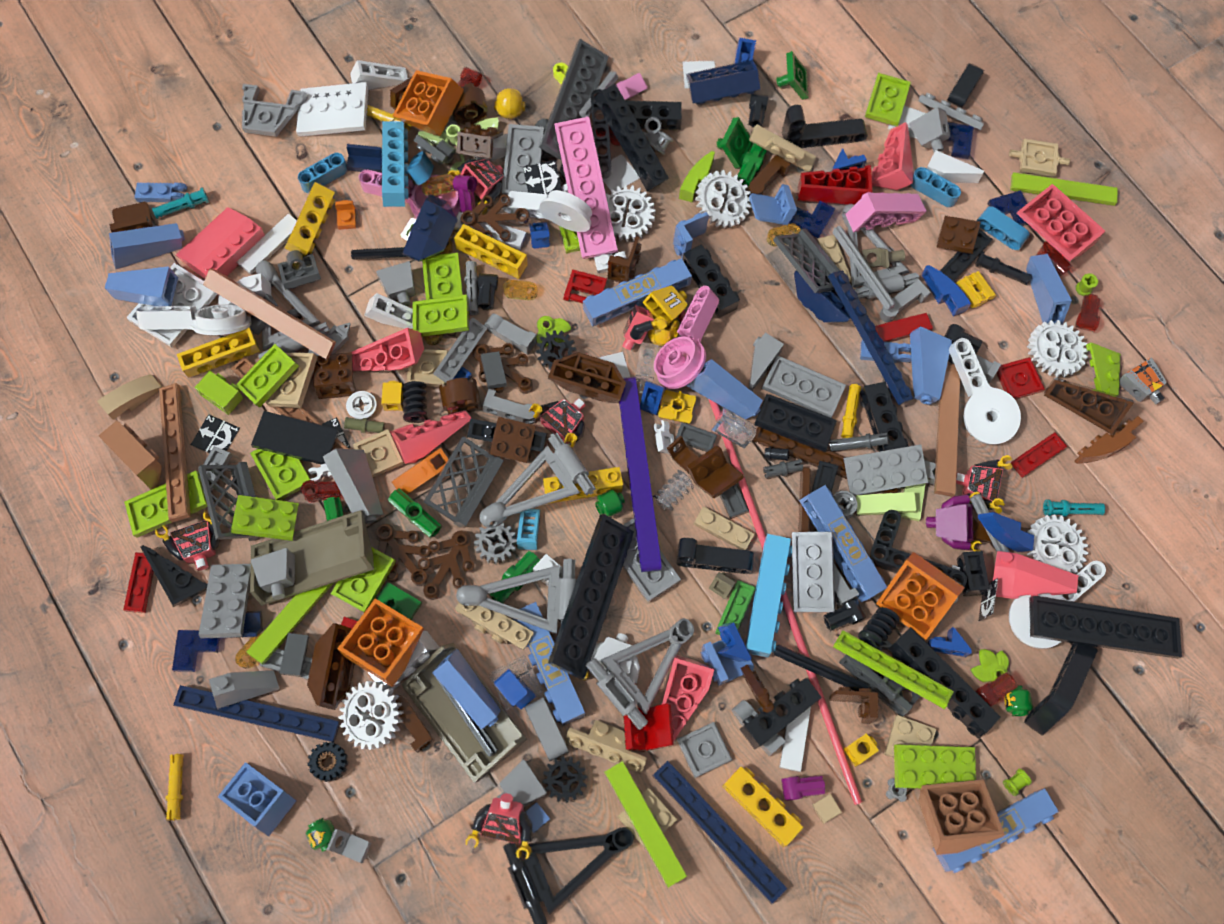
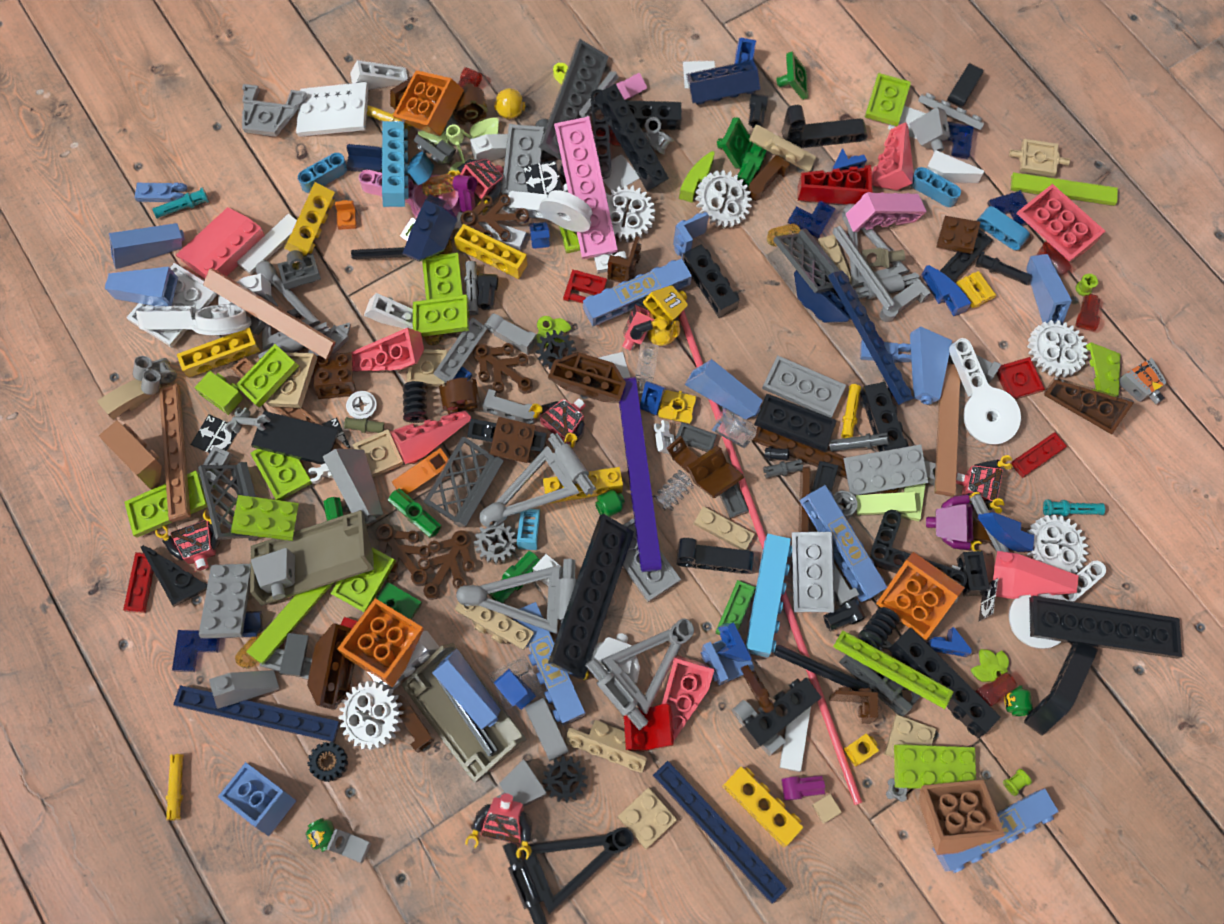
(131, 217): reddish brown bracket -> none
(152, 373): none -> light grey piece
(242, 417): none -> light grey bar
(323, 490): clear red piece -> none
(392, 396): yellow brick -> none
(398, 282): light grey torso -> none
(477, 141): bracket -> none
(493, 370): dark grey tile -> none
(520, 290): clear yellow beam -> none
(537, 817): medium blue tile -> none
(645, 824): lime tile -> none
(685, 356): bright pink beam -> none
(704, 750): light grey tile -> none
(722, 585): dark tan tile -> none
(763, 357): light grey slope -> none
(774, 209): medium blue bracket -> none
(903, 327): red tile -> none
(957, 332): black piece -> none
(1109, 444): dark orange slope -> none

